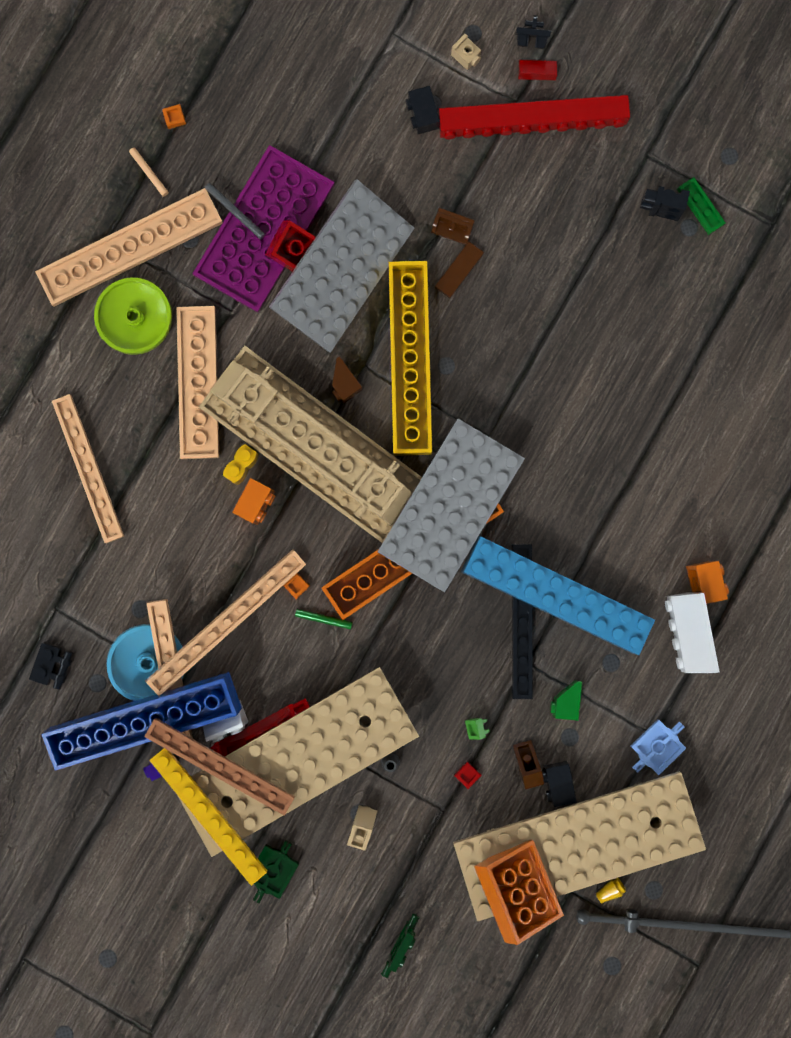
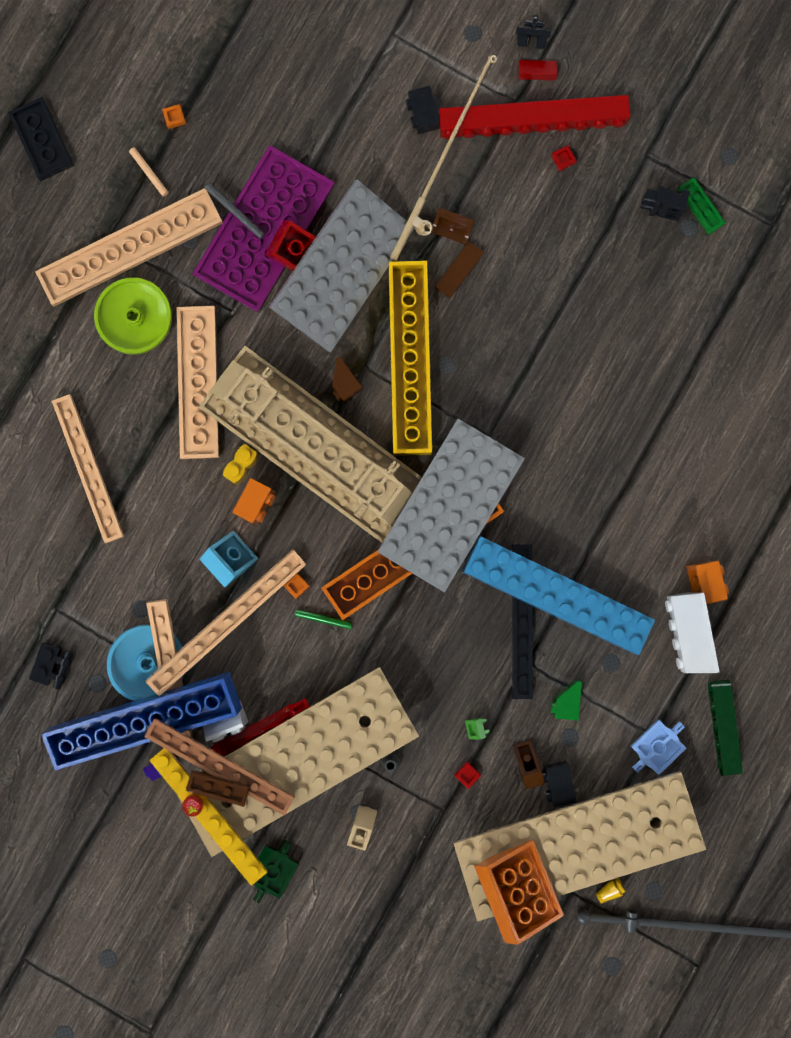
(41, 139): none -> black tile
(192, 805): none -> tile
(218, 788): none -> reddish brown tile
(228, 558): none -> medium azure slope
(404, 942): dark green plate -> none
(424, 227): none -> tan piece
(460, 54): tan brick -> none
(563, 158): none -> red tile
(725, 727): none -> dark green beam

